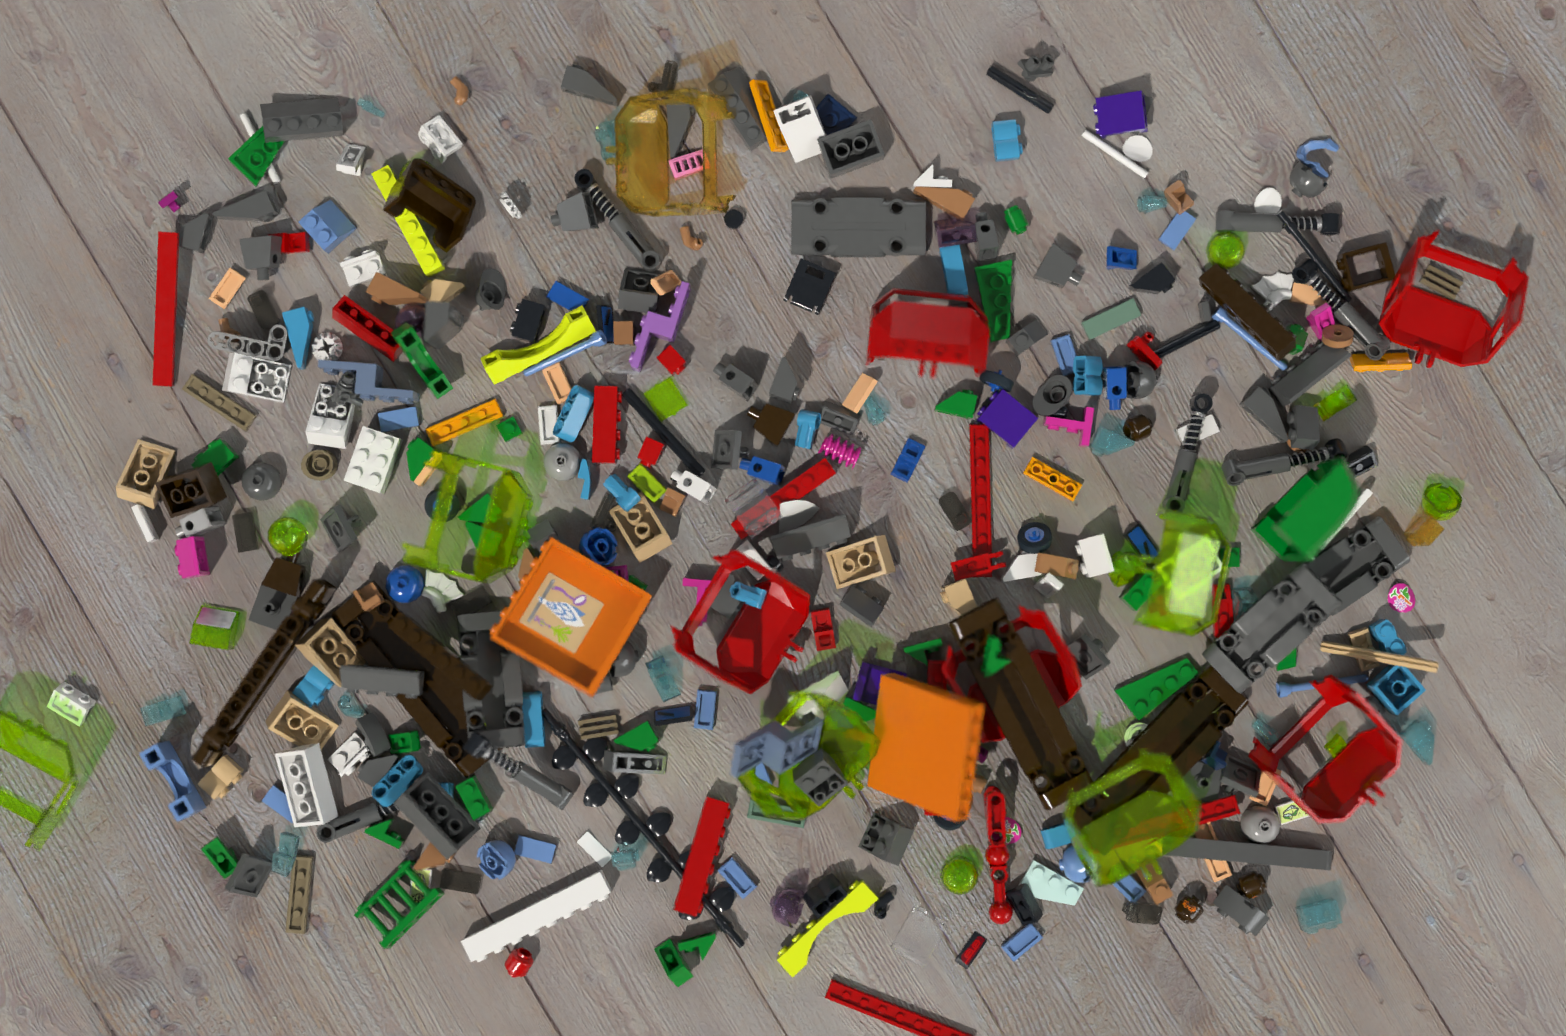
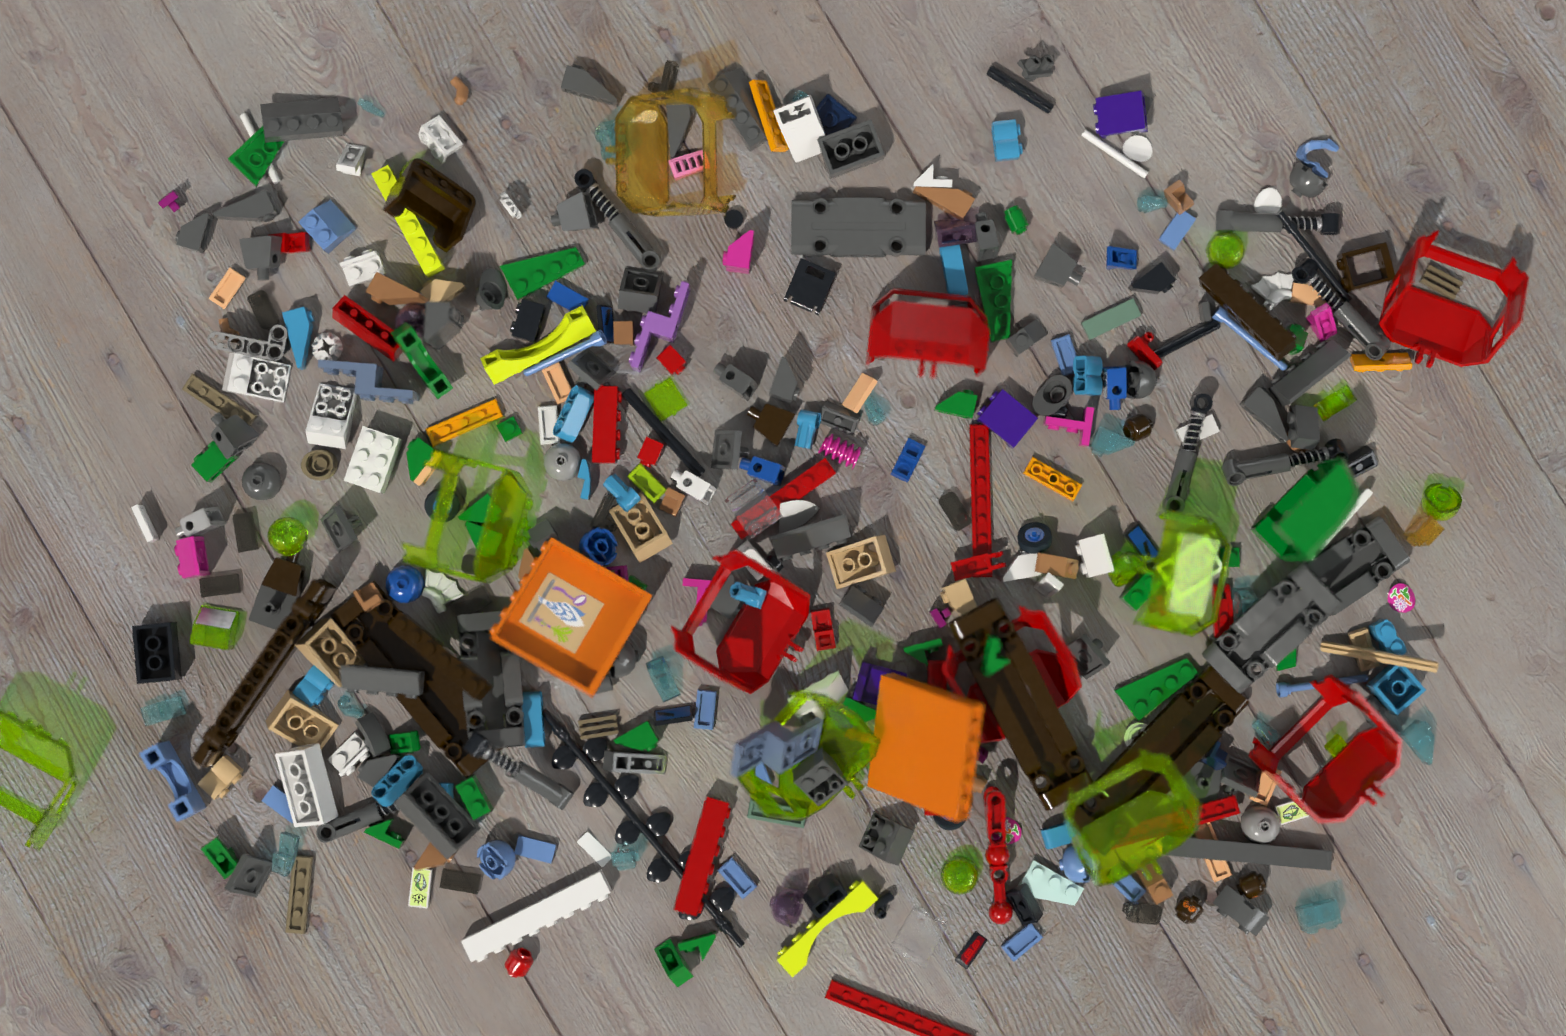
(70, 703): bracket -> none
(144, 468): tan slope -> none
(156, 652): none -> black brick
(165, 309): red tile -> none
(191, 490): dark brown brick -> none
(219, 585): none -> clear smoke tile
(232, 434): none -> dark grey torso
(344, 391): dark grey piece -> none
(398, 419): medium blue tile -> none
(417, 909): green fence -> none
(537, 272): none -> green wing
(590, 369): none -> dark grey tile
(665, 282): light nougat tile -> none
(689, 241): medium nougat arm -> none
(739, 254): none -> dark pink slope
(940, 616): none -> magenta tile
(996, 380): black wheel -> none
(1337, 336): medium nougat piece -> none

